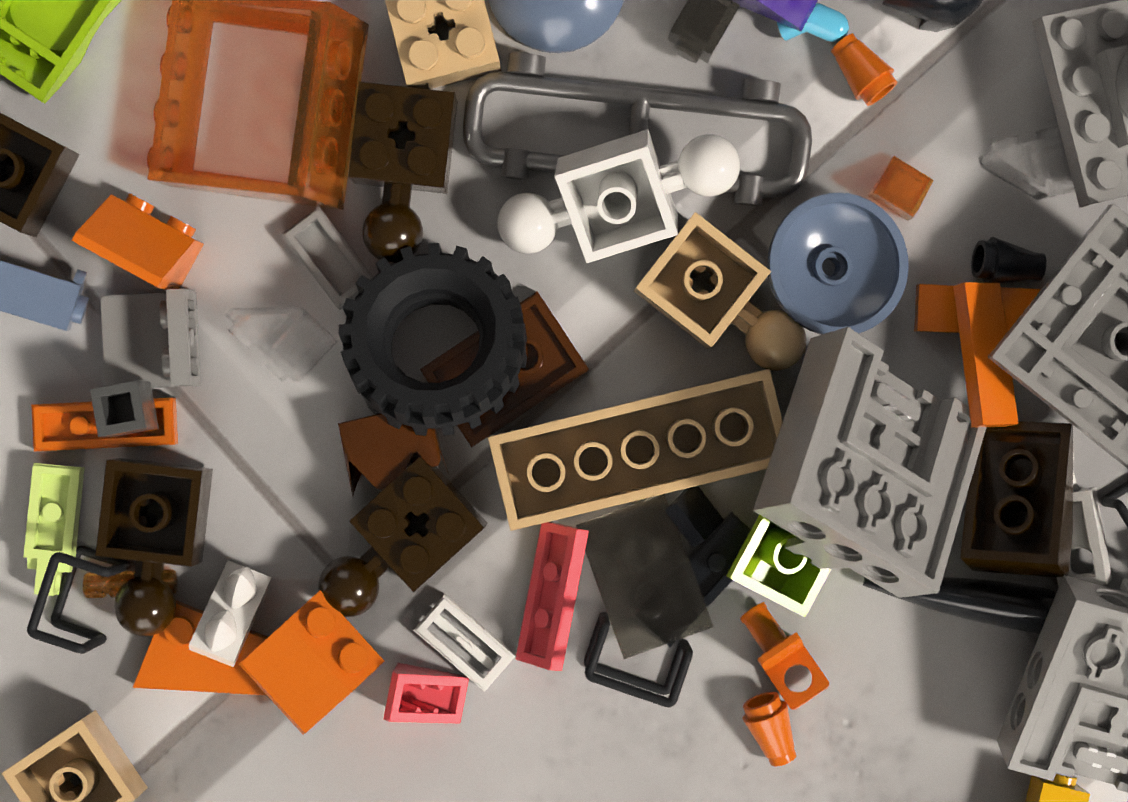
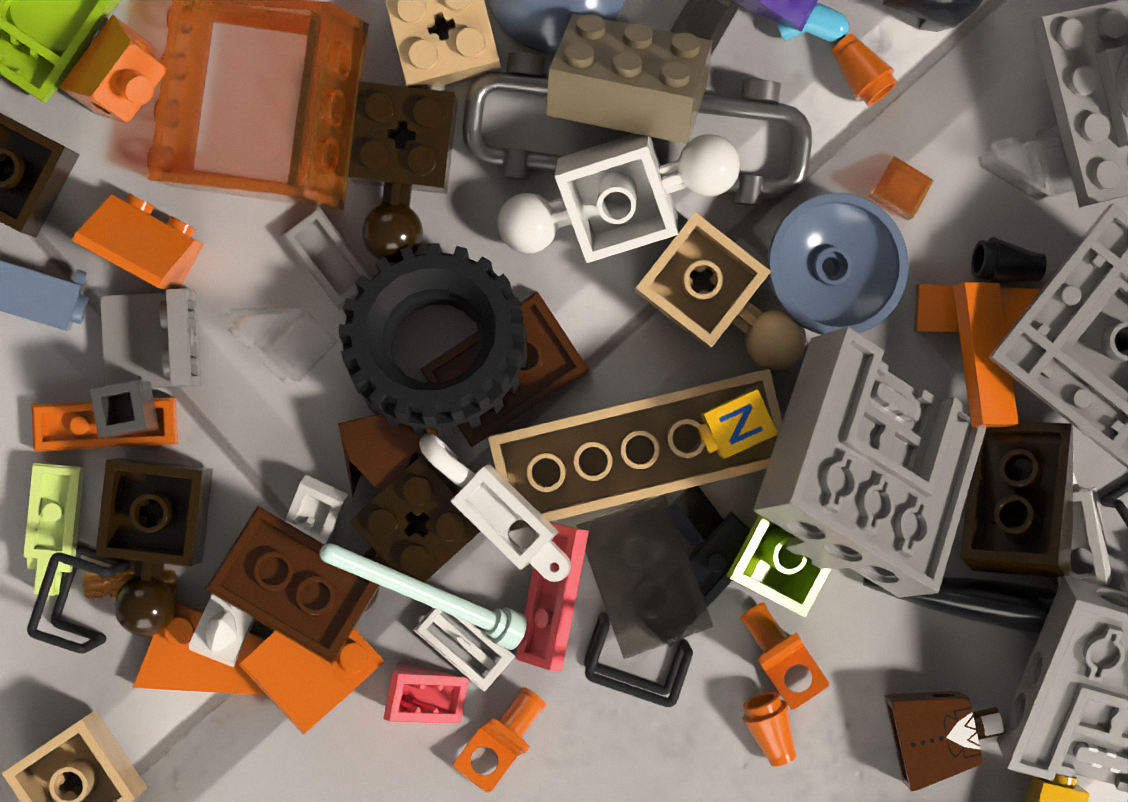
(115, 72): none -> orange torso
(286, 585): none -> reddish brown tile
(316, 508): none -> white bracket
(493, 507): none -> white piece
(503, 626): none -> light aqua piece
(503, 738): none -> orange bracket
(629, 77): none -> dark tan brick
(736, 425): none -> yellow brick
(938, 734): none -> reddish brown torso

